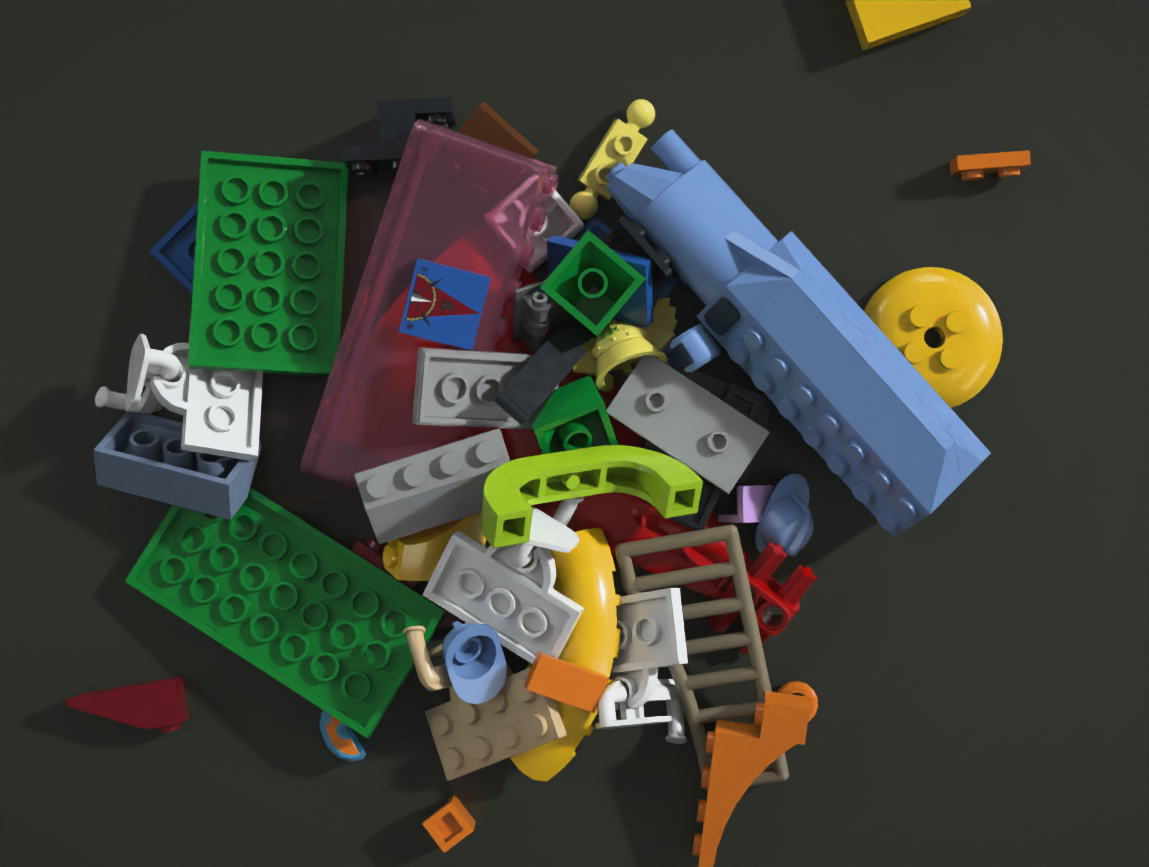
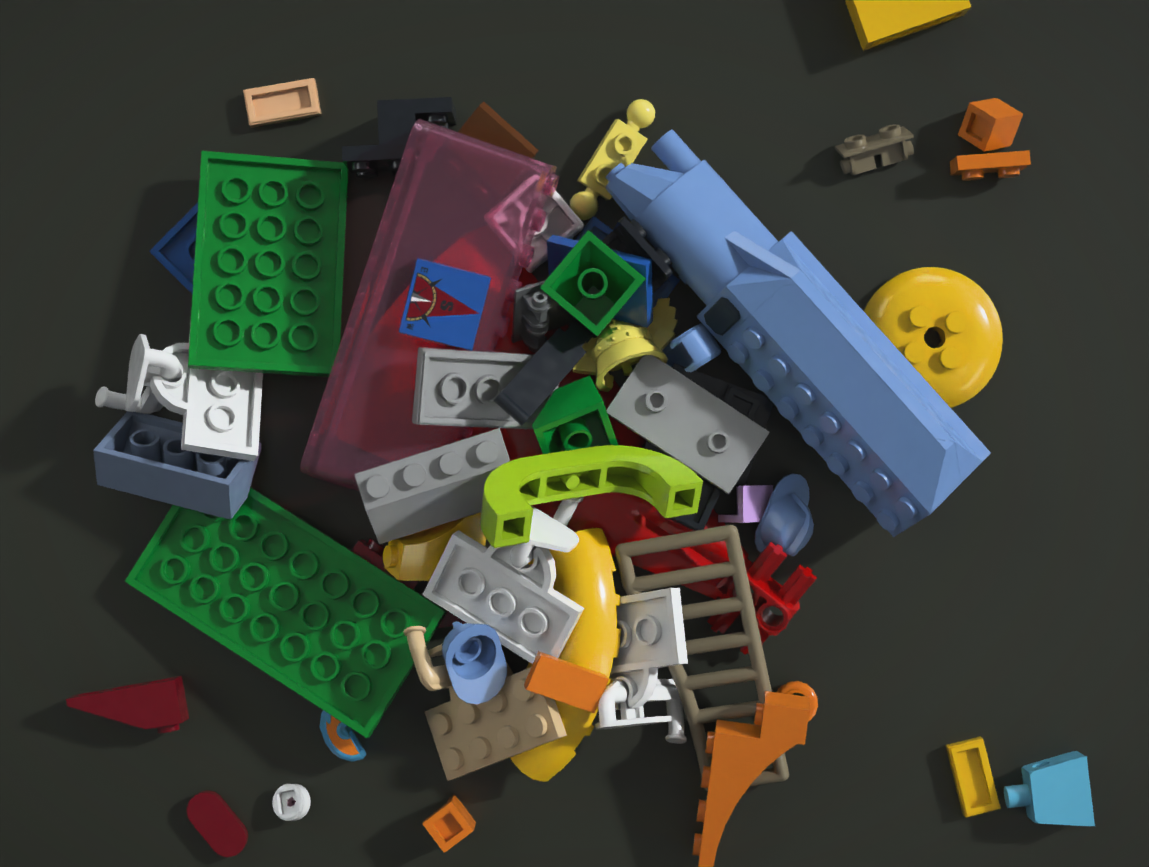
(217, 823): none -> dark red tile
(282, 102): none -> light nougat tile
(291, 802): none -> white tile
(861, 150): none -> dark tan hinge
(973, 776): none -> yellow tile
(990, 124): none -> orange panel
(1055, 791): none -> medium azure torso

